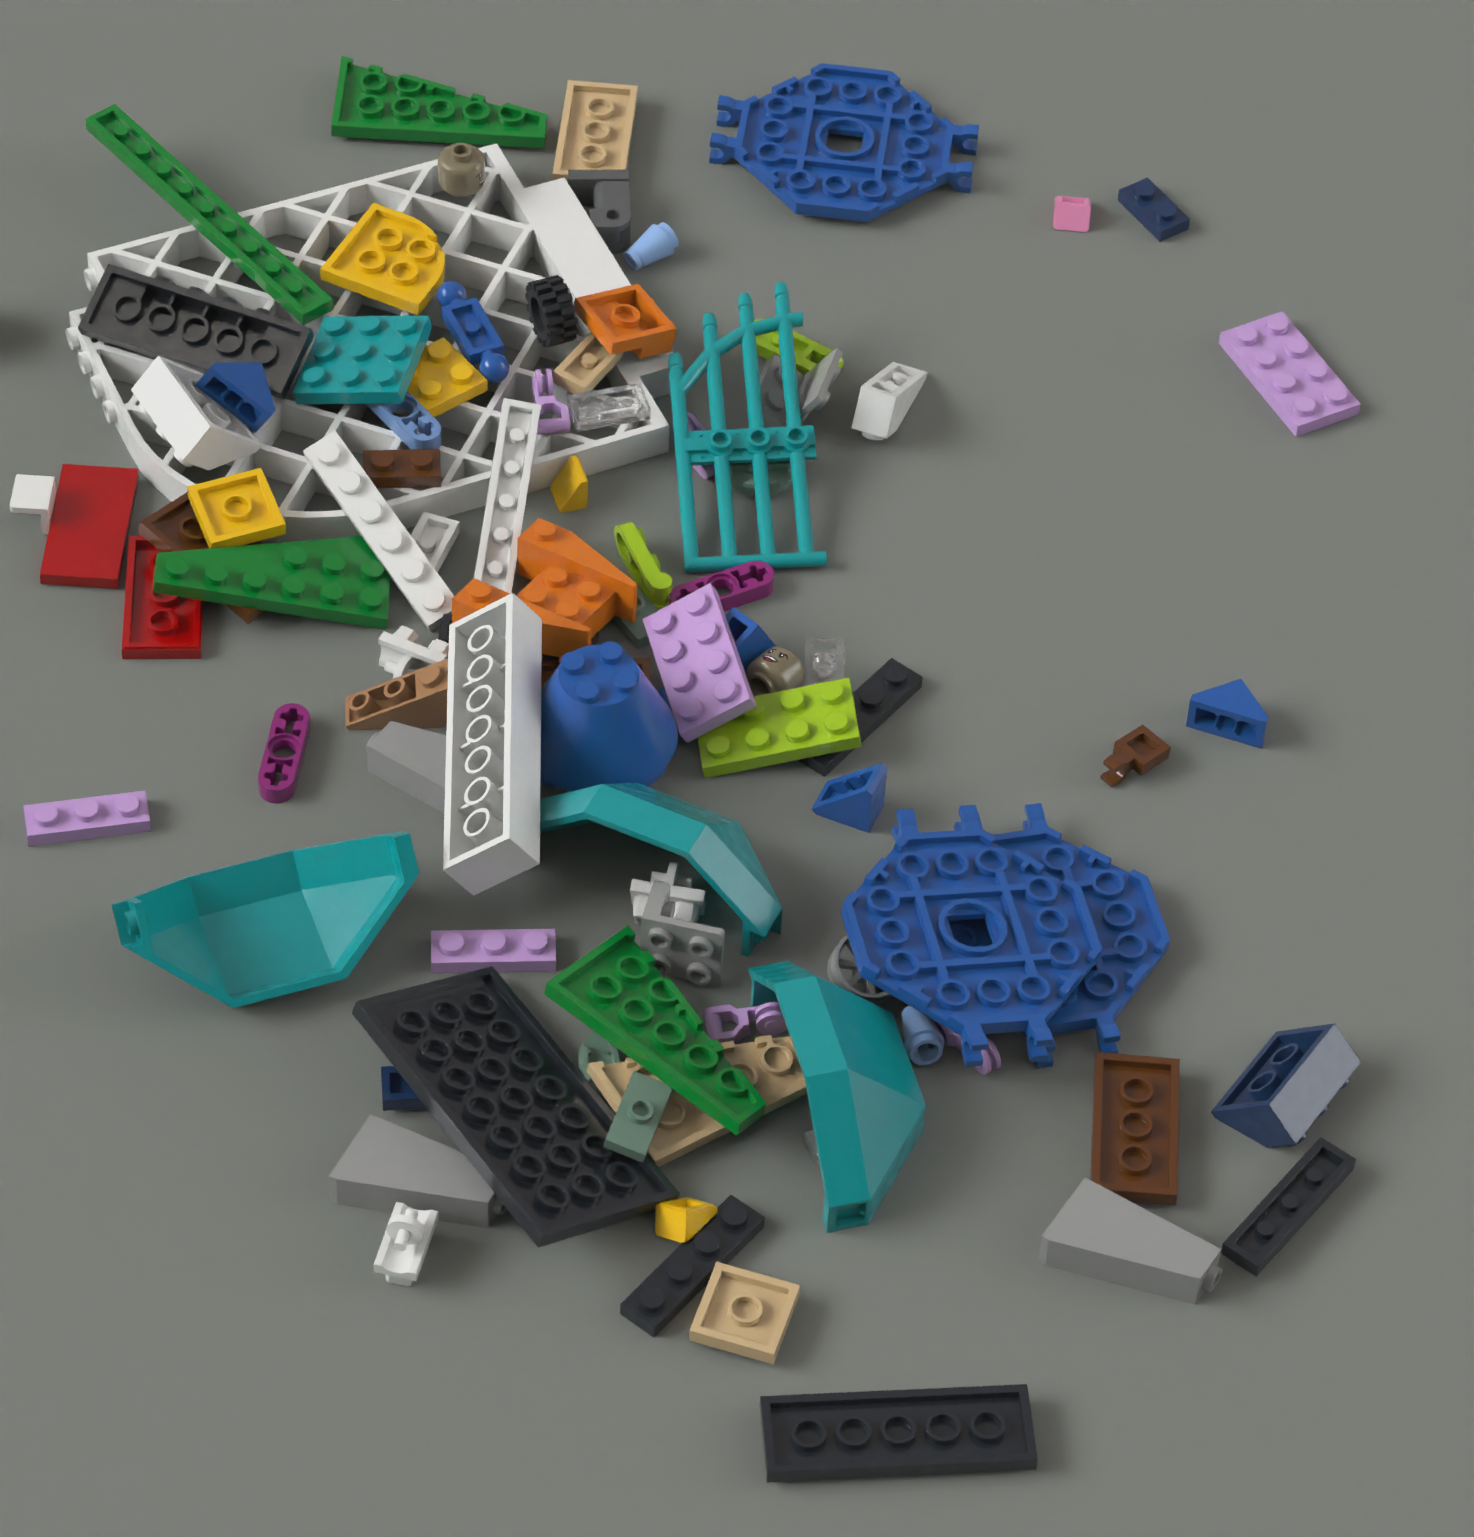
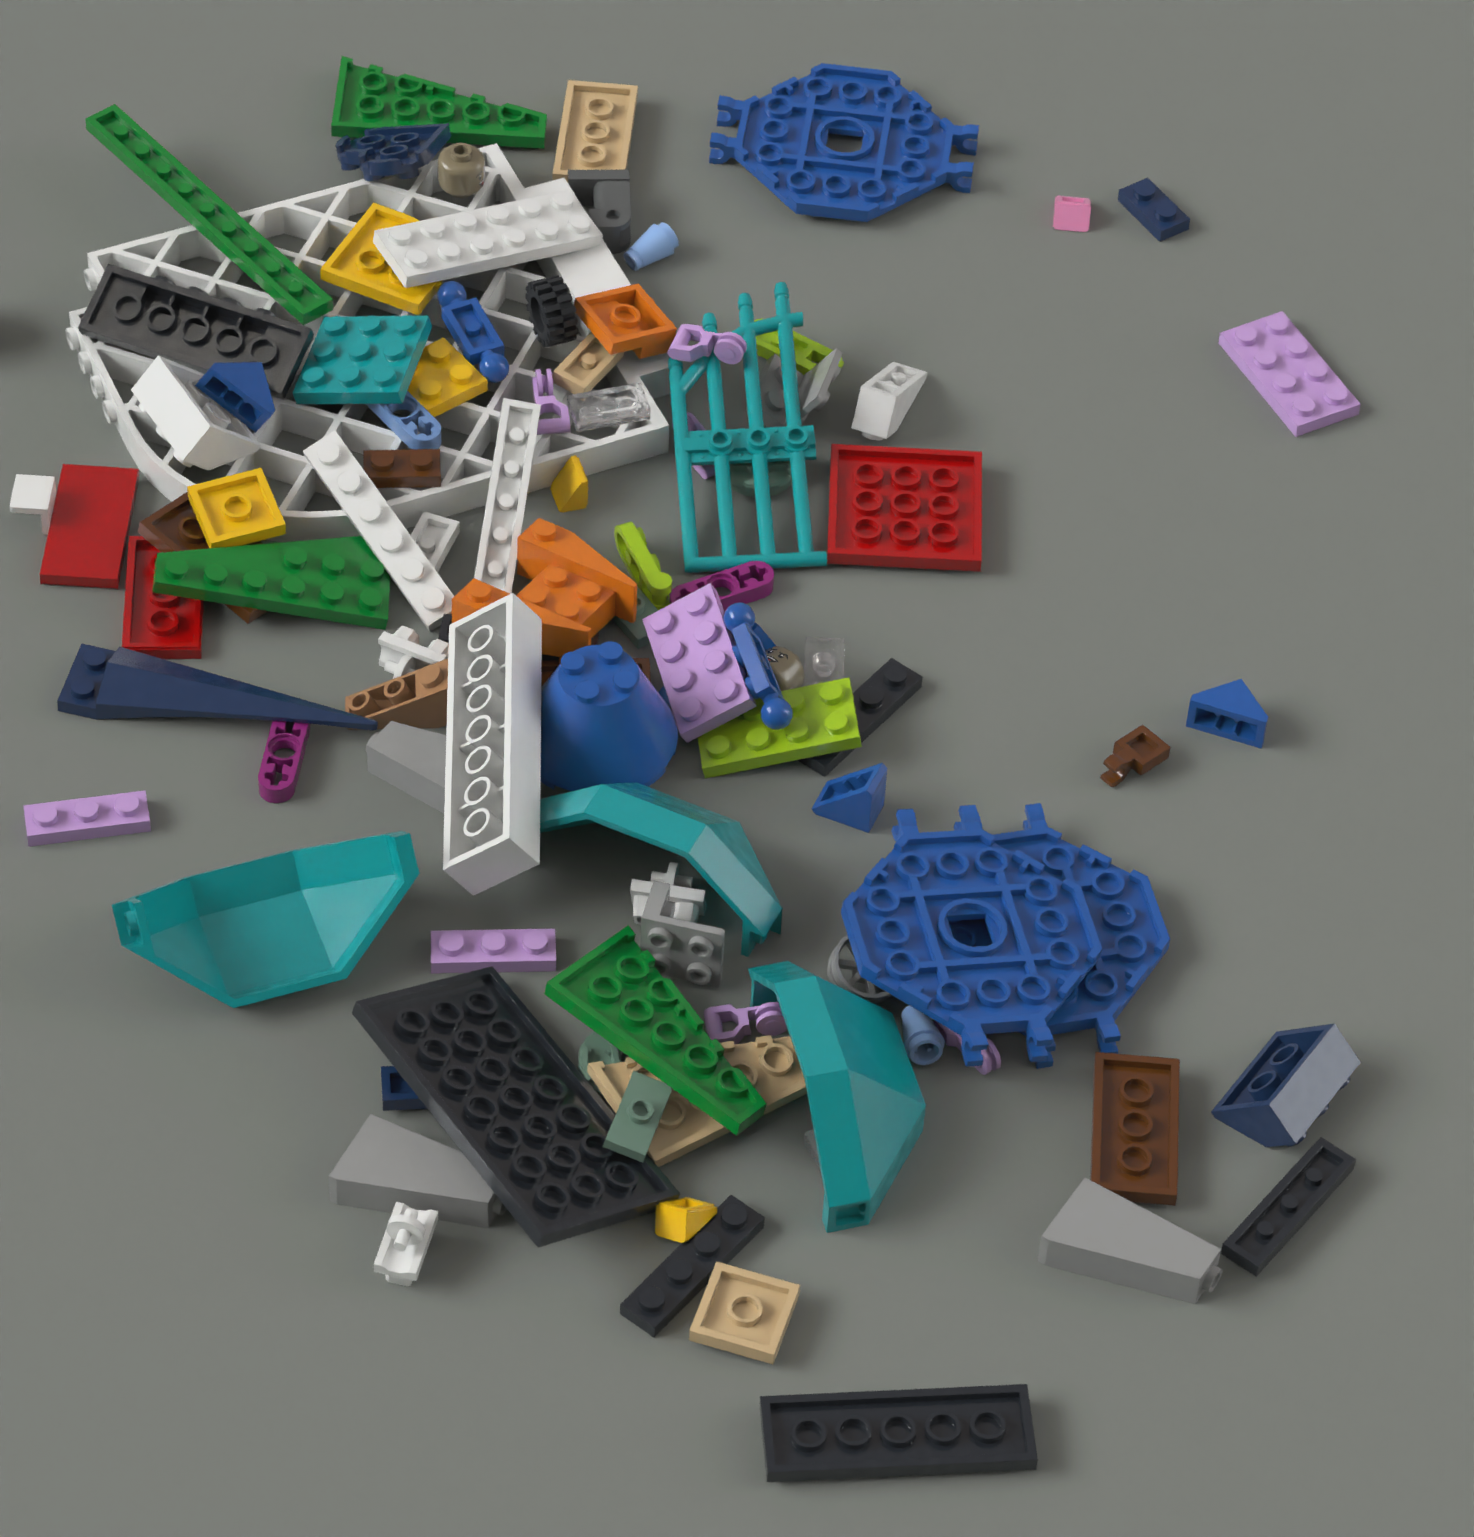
(141, 686): none -> dark blue plate
(392, 150): none -> dark blue plate
(487, 238): none -> white plate
(727, 346): none -> lavender piece
(750, 653): none -> blue plate
(905, 507): none -> red plate

